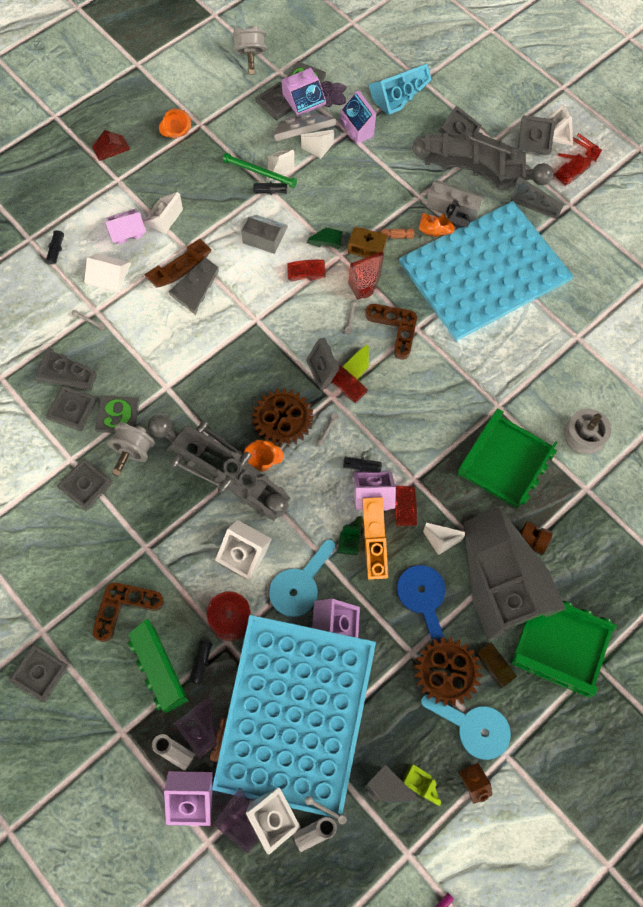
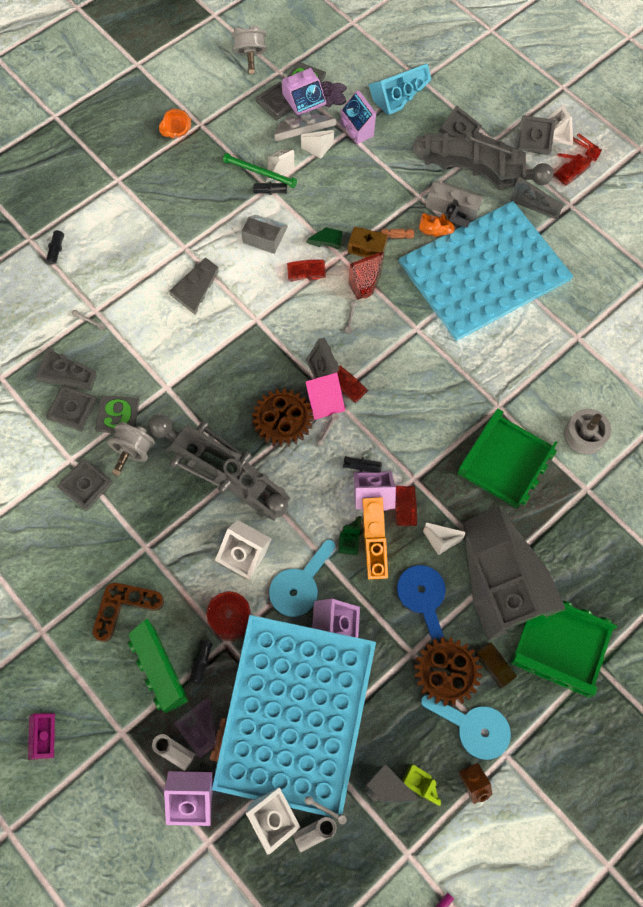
(39, 673): dark grey tile -> none
(41, 736): none -> magenta slope
(106, 272): white slope -> none
(109, 145): clear red slope -> none
(125, 225): lavender slope -> none
(164, 213): white slope -> none
(180, 266): reddish brown slope -> none
(236, 824): clear purple wing -> none
(264, 454): orange hair -> none
(325, 396): none -> sticker
(359, 362): lime slope -> none
(403, 325): reddish brown beam -> none
(536, 538): reddish brown wheel -> none

